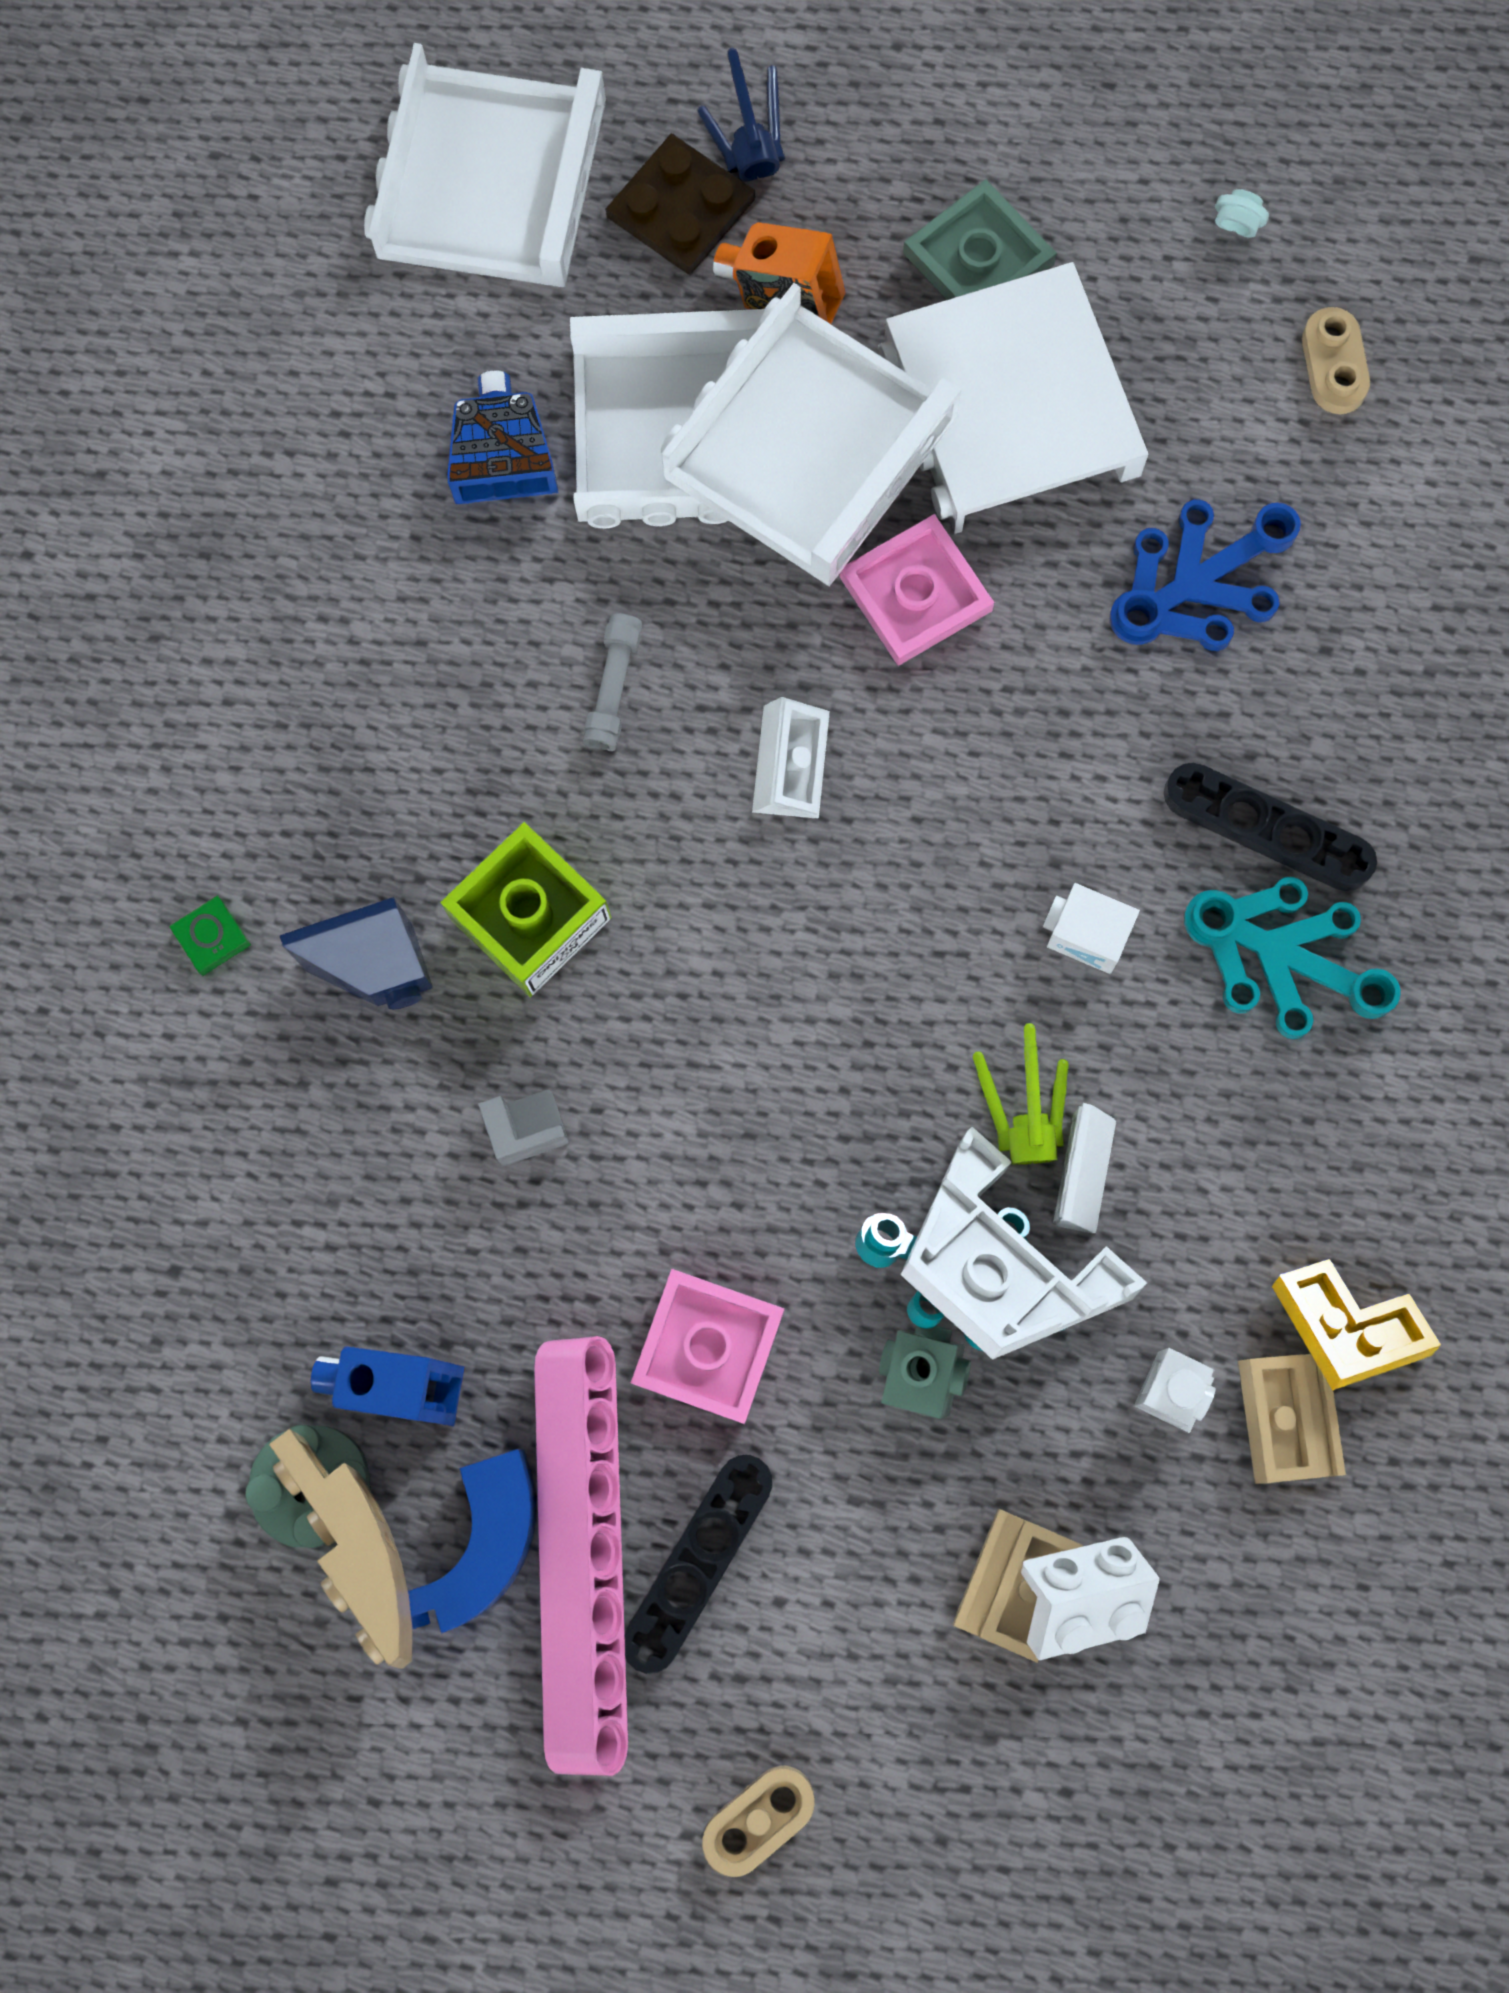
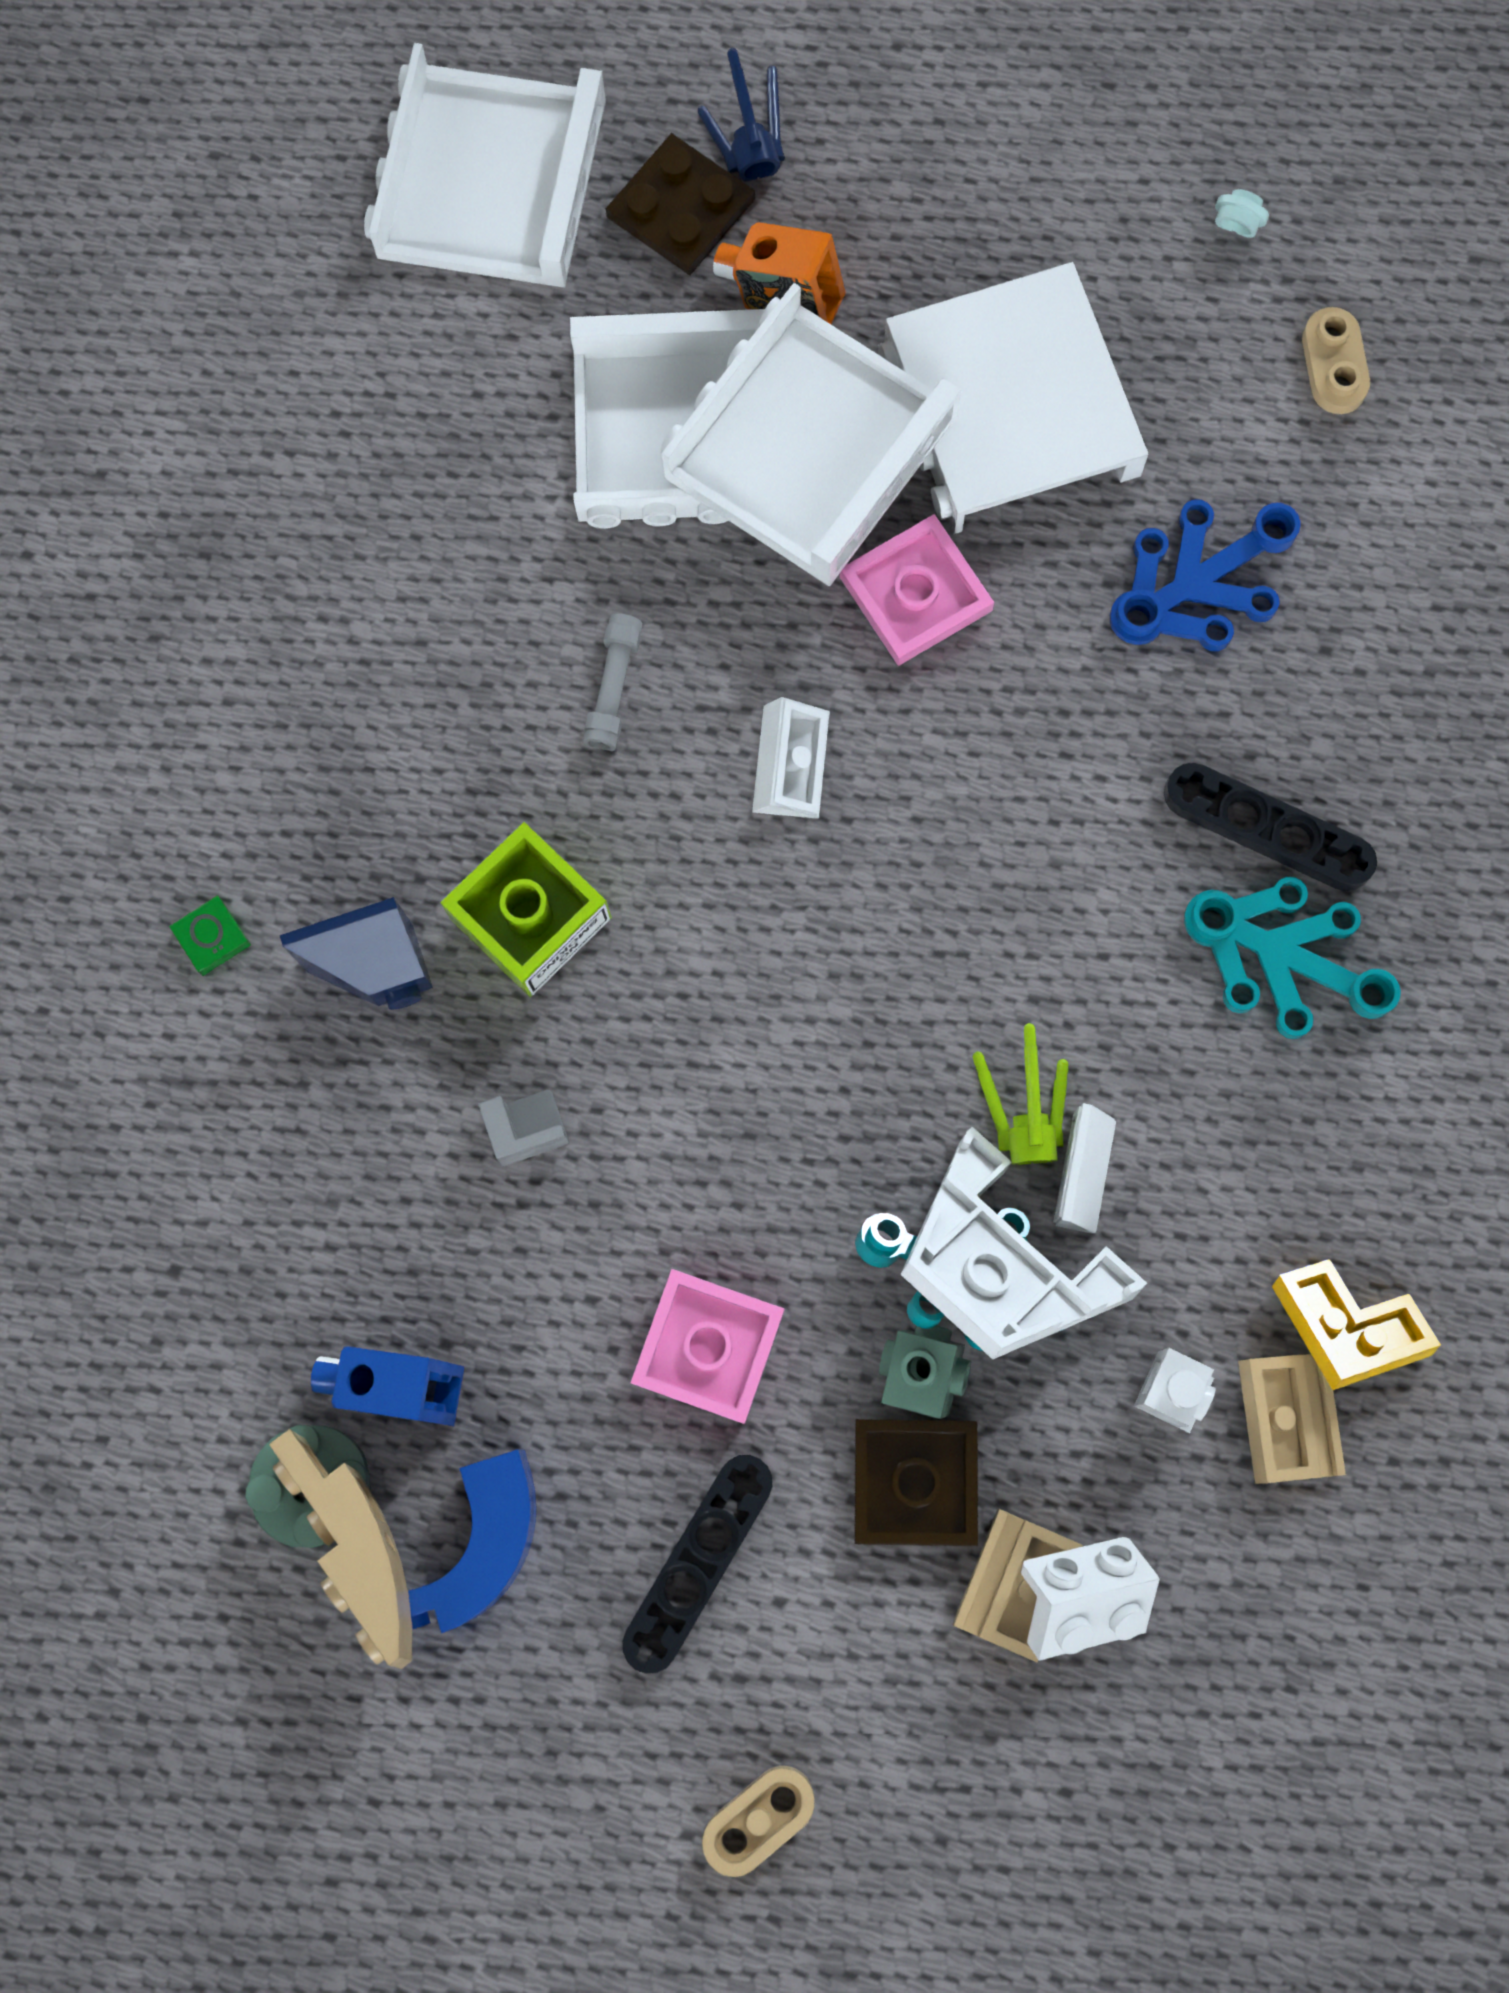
(498, 445): torso -> none
(580, 1558): bright pink beam -> none
(916, 1482): none -> dark brown plate
(977, 245): sand green plate -> none
(1090, 927): white brick -> none

